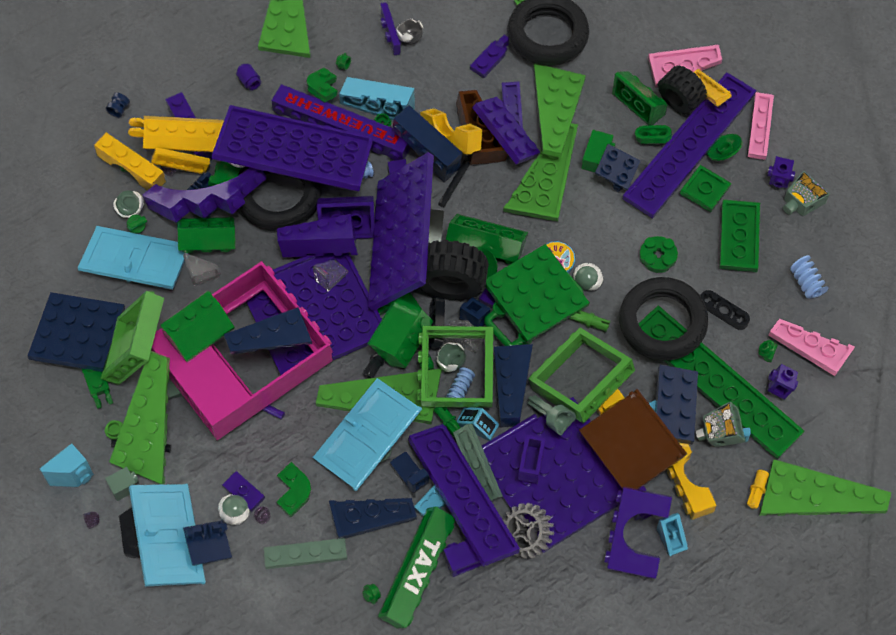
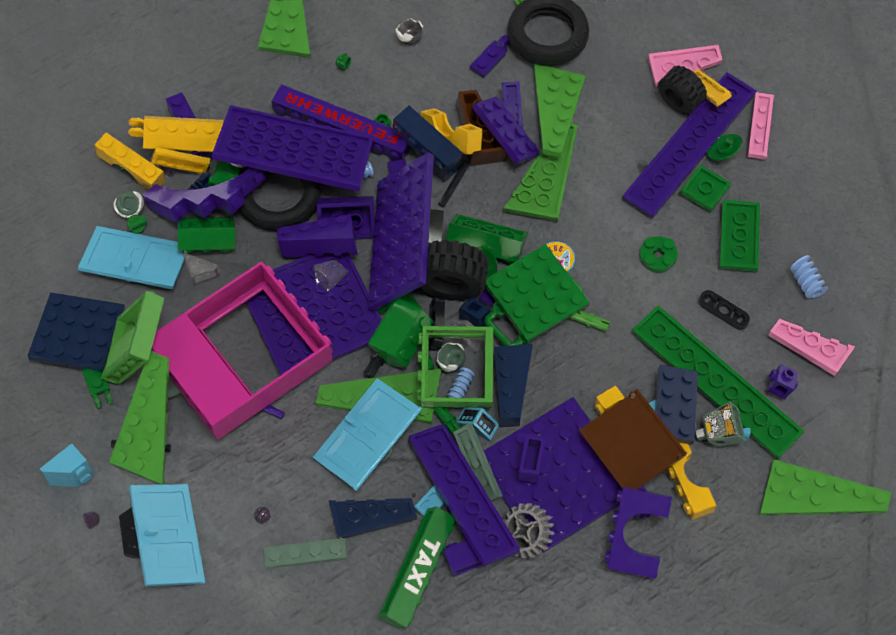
(113, 429): bright green plate -> none
(117, 105): dark blue wheel -> none
(120, 482): sand green brick -> none
(197, 326): green slope -> none
(207, 542): dark blue hinge -> none
(233, 509): hair -> none
(238, 485): dark purple plate -> none
(248, 76): dark purple brick -> none
(277, 331): dark blue wing -> none
(298, 491): green plate -> none
(319, 84): green plate -> none
(371, 593): green plate -> none
(376, 97): medium azure wedge -> none
(391, 34): dark purple plate -> none
(409, 472): dark blue bracket -> none
(509, 432): dark purple bar -> none
(557, 418): sand green piece -> none
(588, 276): sand green hair -> none
(595, 149): green piece -> none
(600, 393): bright green window -> none
(617, 167): dark blue hinge -> none
(638, 98): green slope -> none
(653, 134): green plate -> none
(656, 348): black tyre -> none
(672, 534): medium azure slope -> none
(757, 489): yellow axle -> none
(767, 350): green plate -> none
(781, 172): dark purple brick -> none
(804, 195): sand green torso -> none

